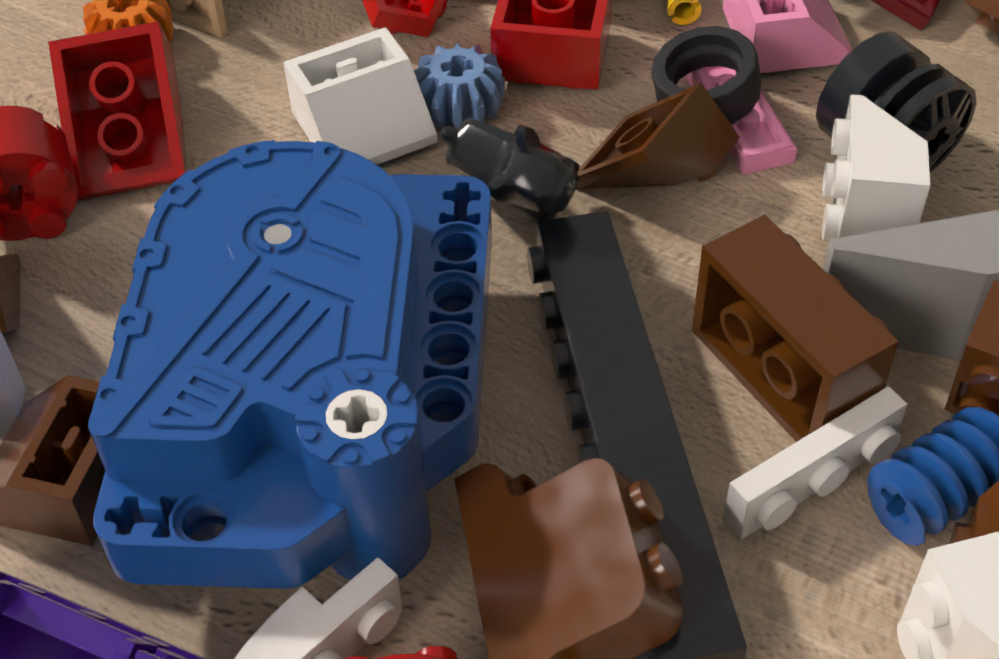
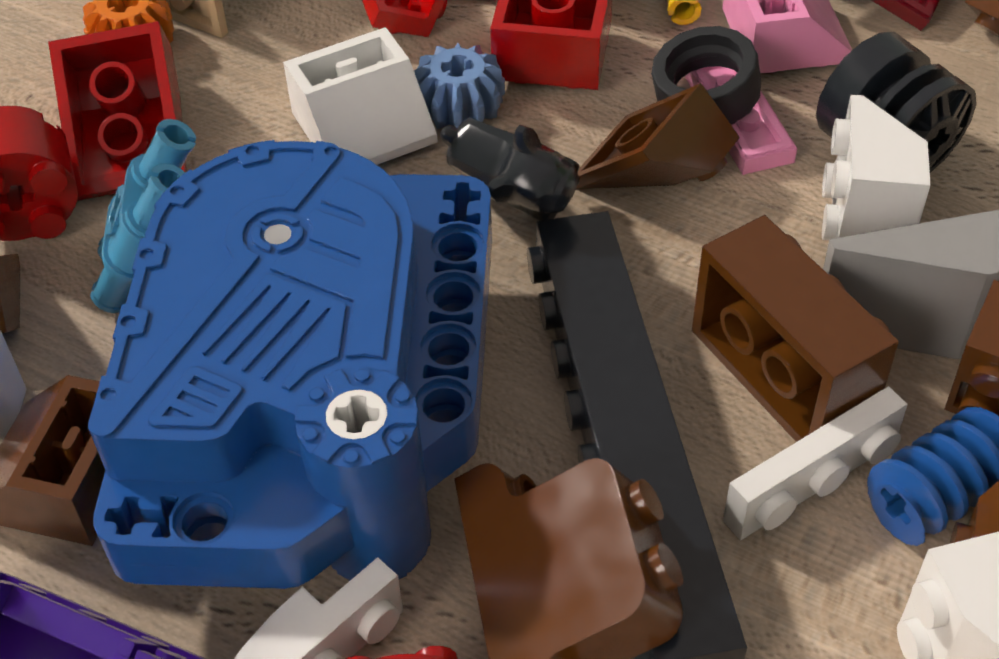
(132, 209): none -> dark azure pin

